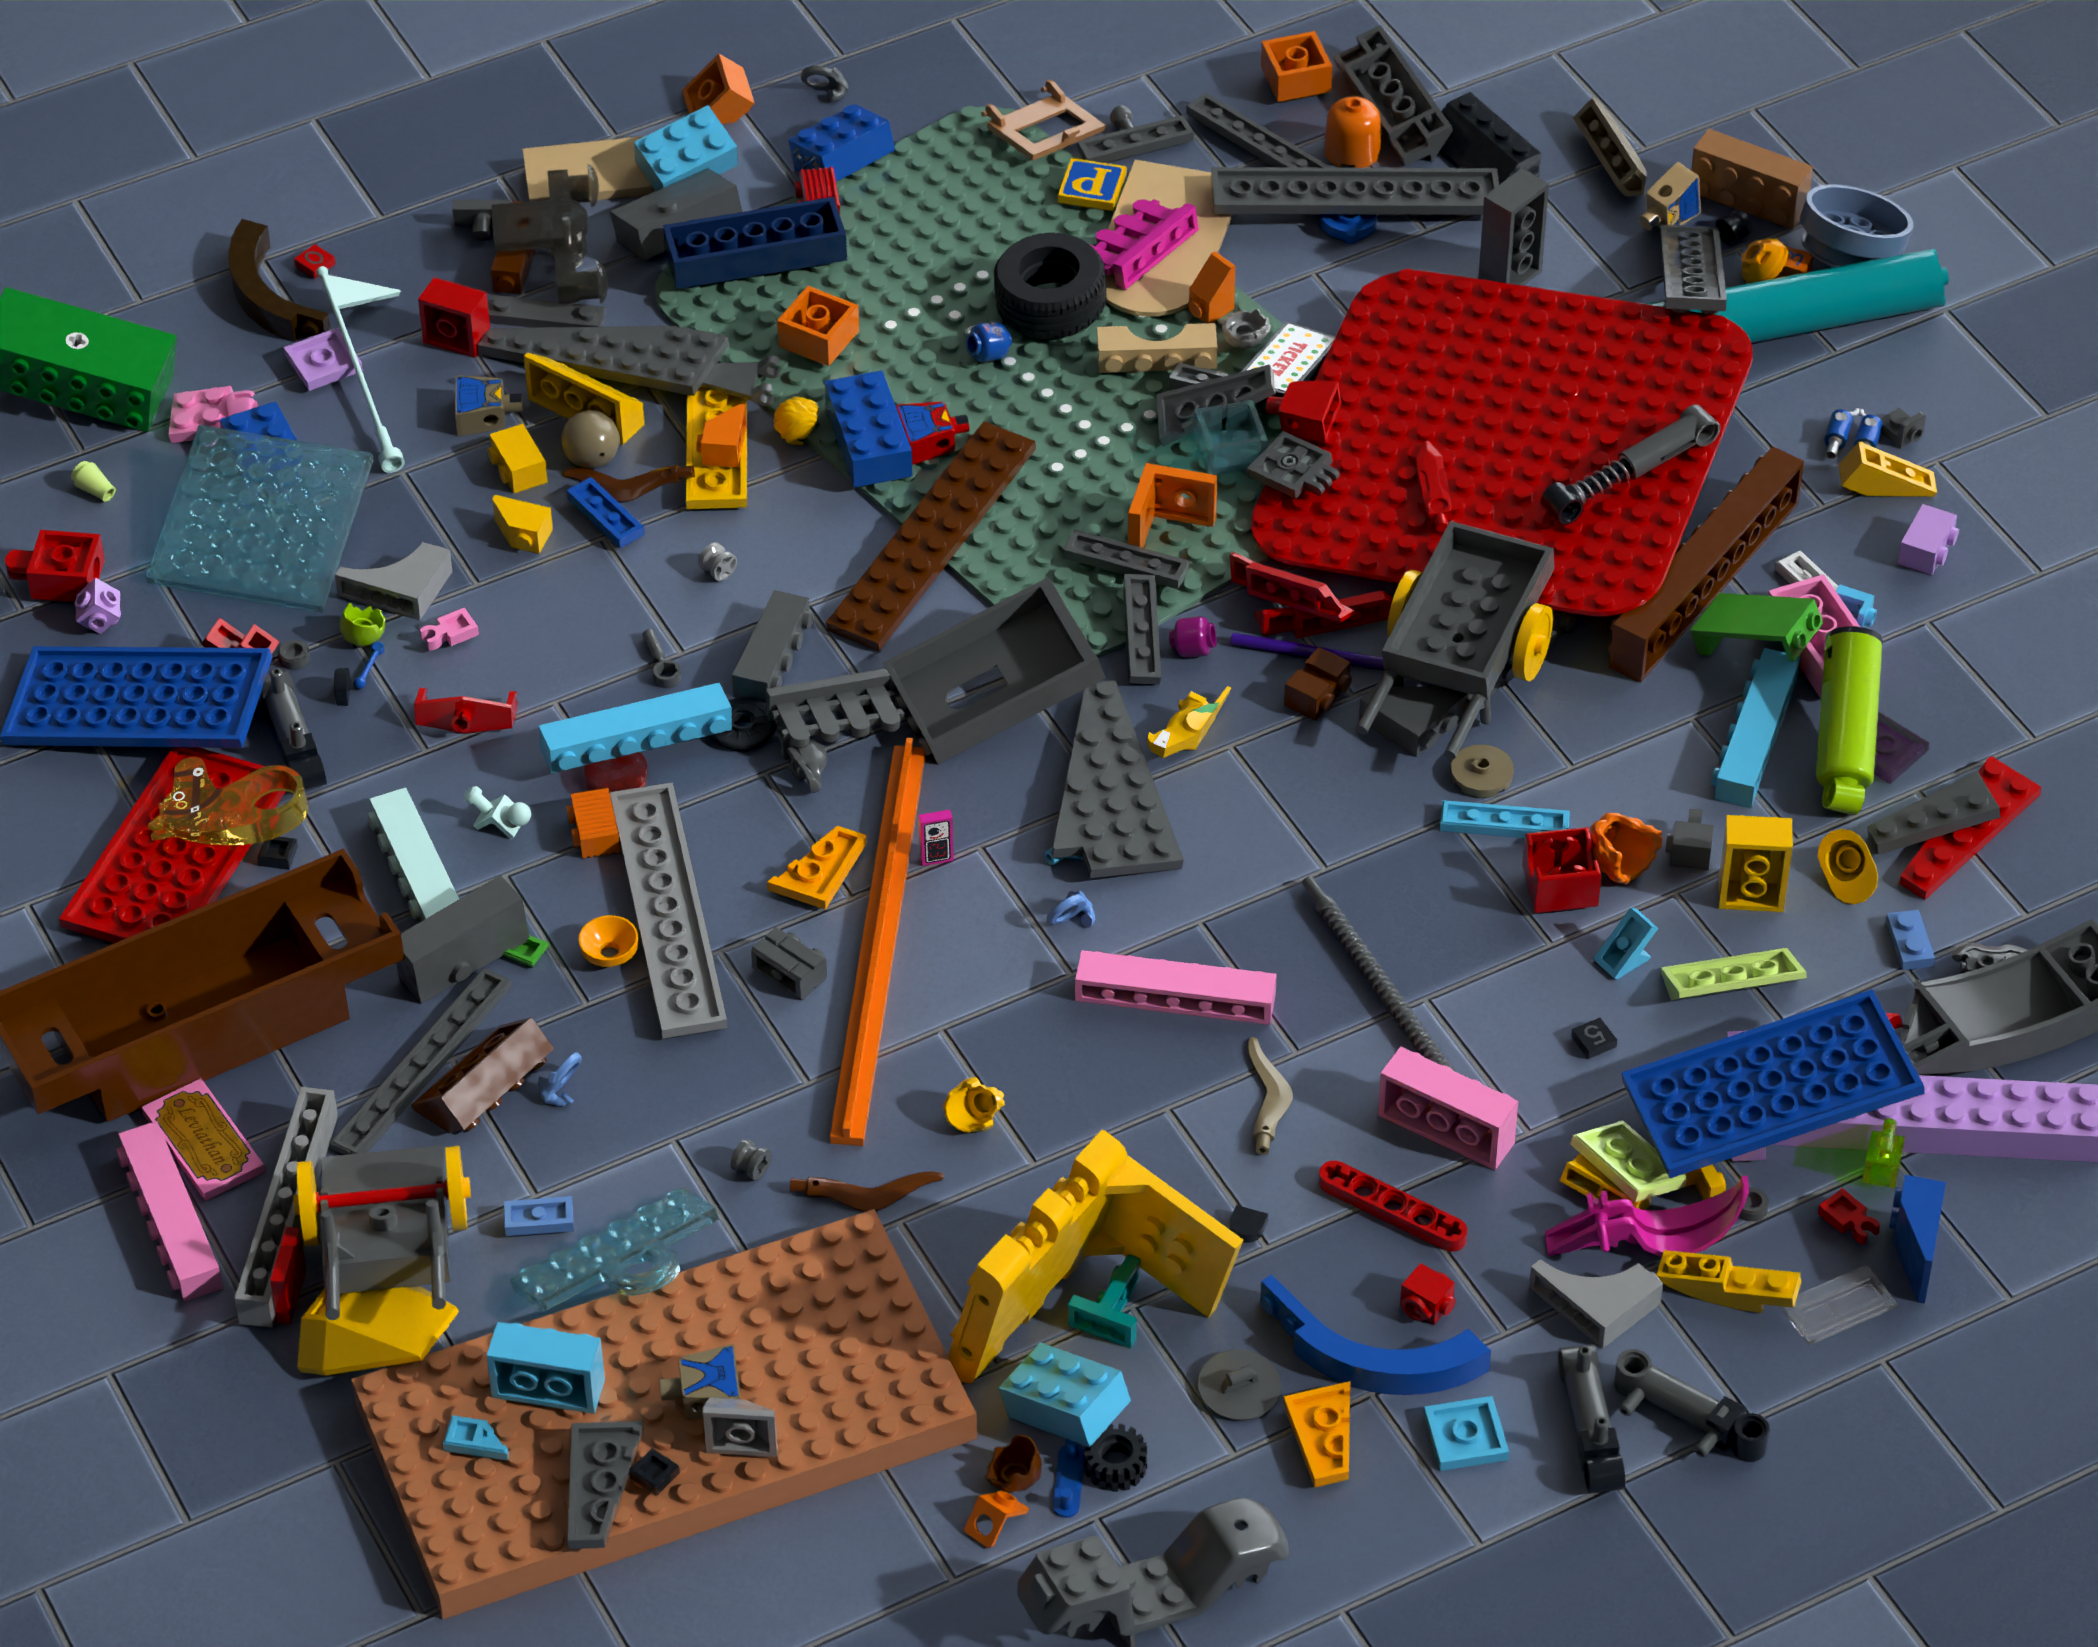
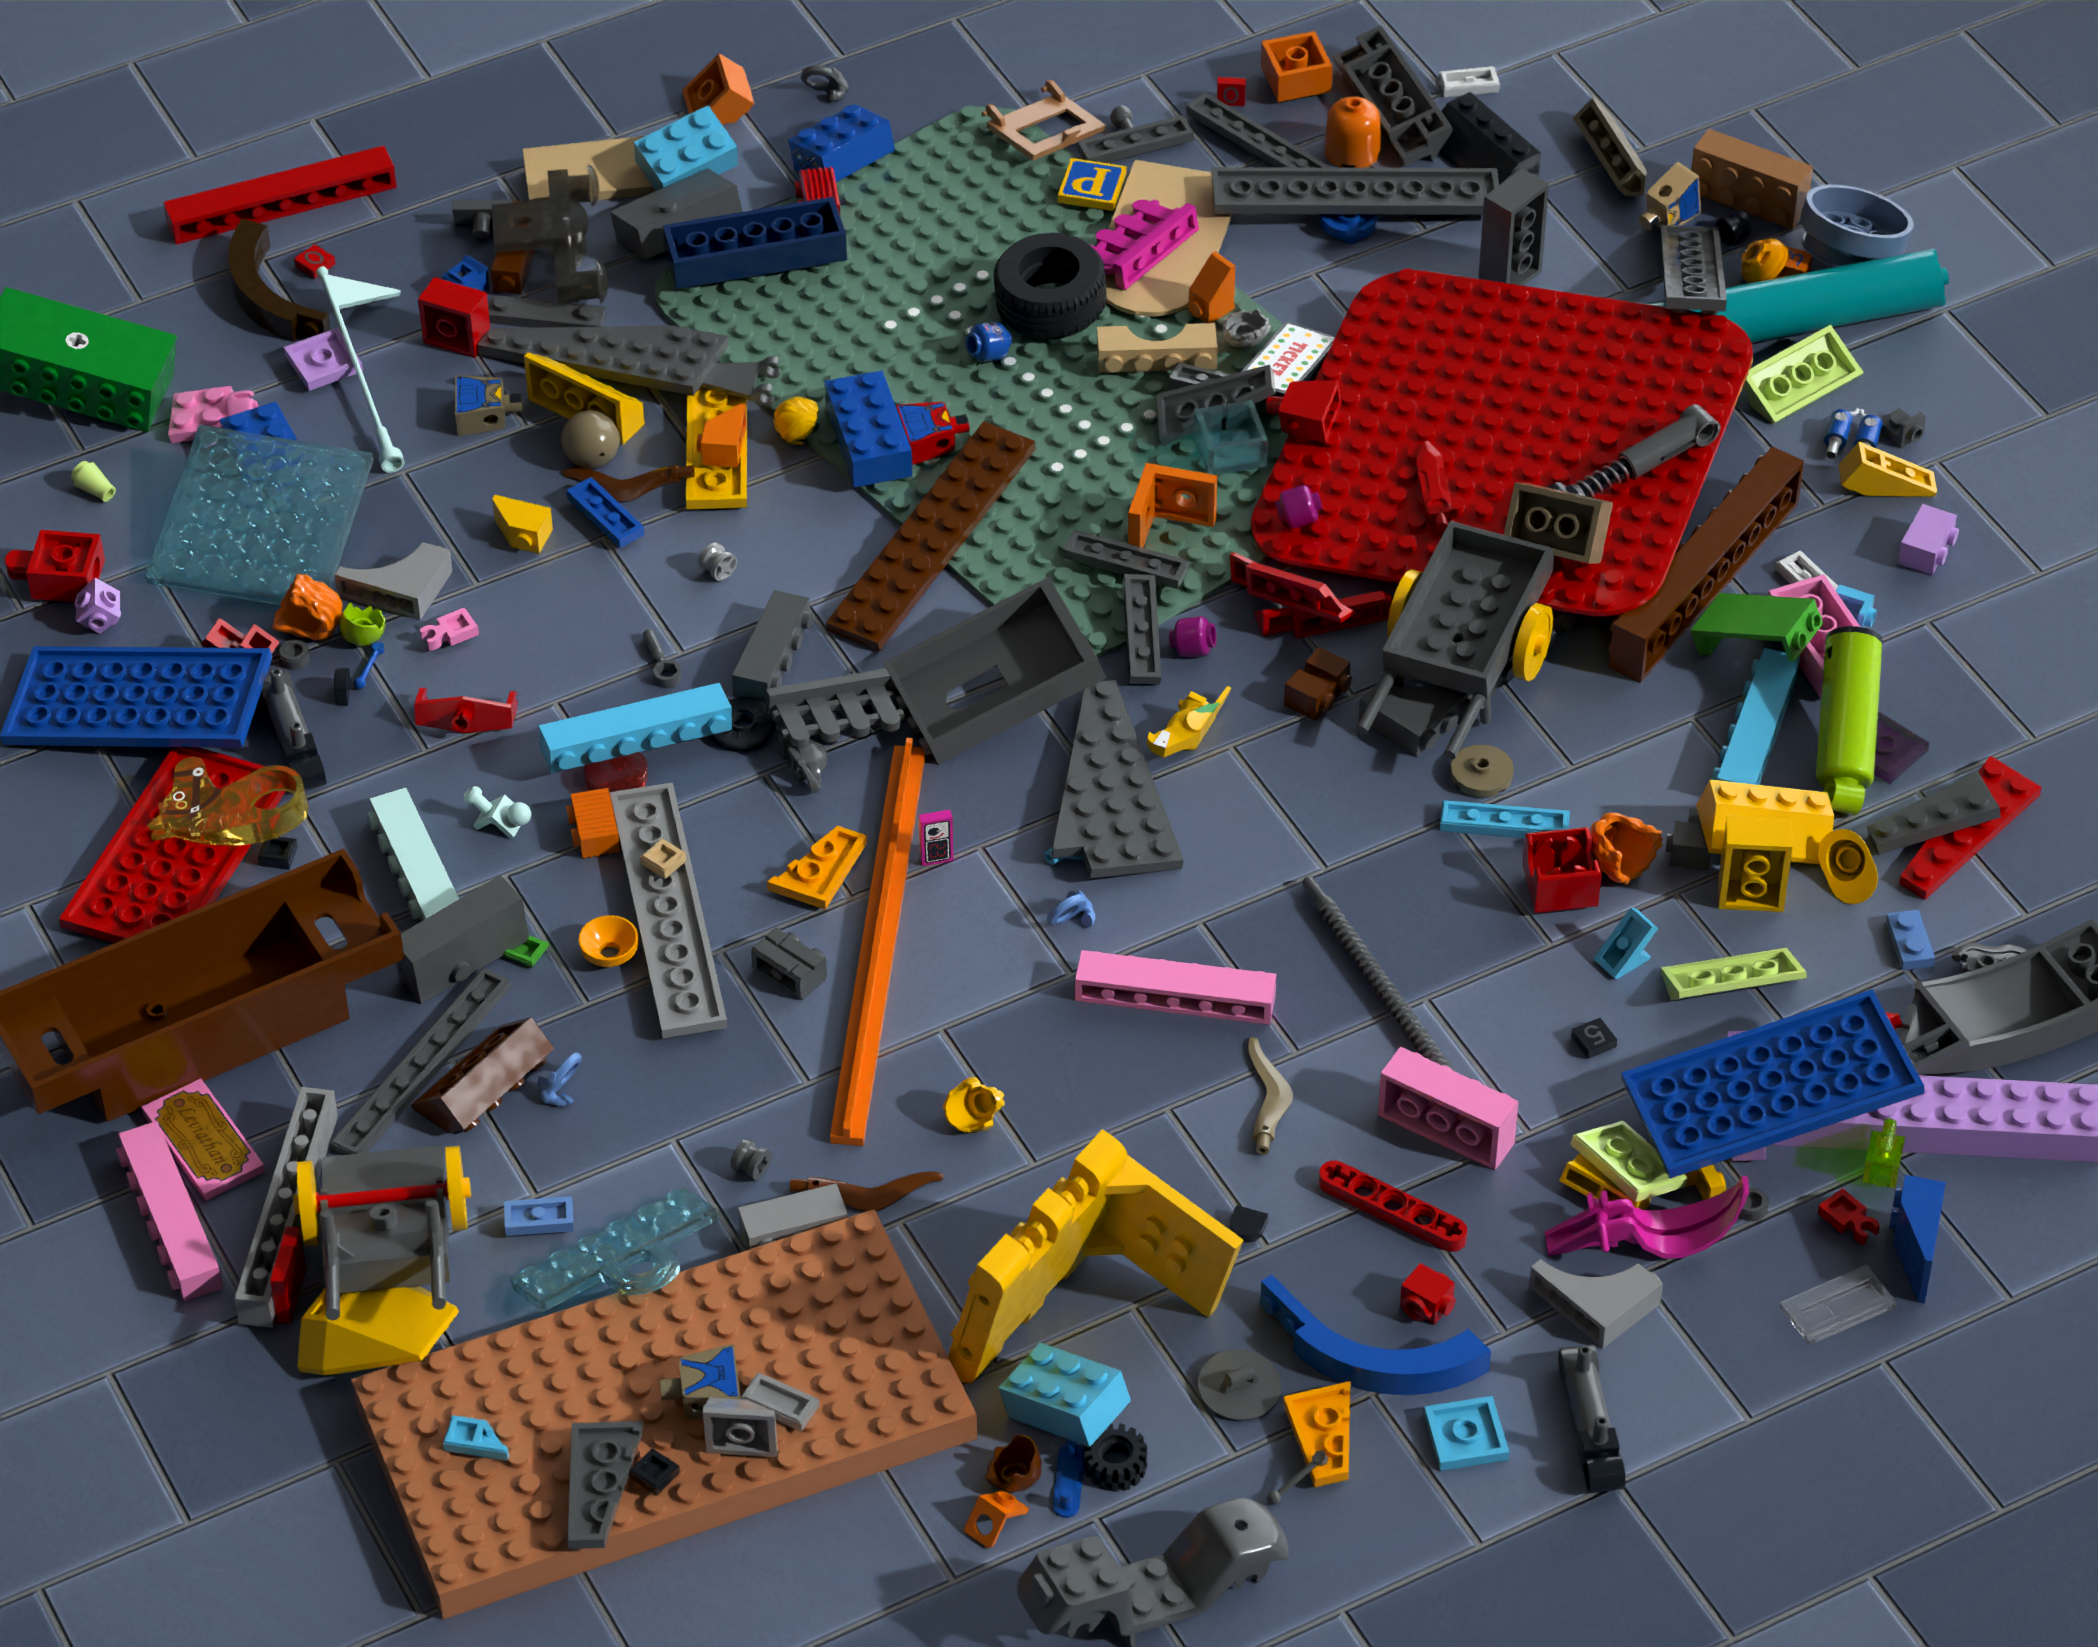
(280, 194): none -> red brick
(308, 609): none -> orange hair
(469, 273): none -> blue window
(517, 458): yellow brick -> none
(546, 1367): medium azure brick -> none
(663, 858): none -> tan tile
(790, 1215): none -> light grey brick
(790, 1405): none -> light grey tile
(818, 325): orange brick -> none
(1105, 1315): teal bracket -> none
(1231, 91): none -> red tile
(1293, 467): dark grey piece -> none
(1298, 506): none -> magenta head
(1303, 650): dark purple piece -> none
(1319, 1459): none -> dark grey hinge
(1469, 80): none -> white tile
(1559, 520): none -> dark tan brick
(1720, 1420): dark grey piece -> none
(1721, 1283): yellow slope -> none
(1800, 375): none -> yellowish green slope
(1809, 811): none -> yellow slope

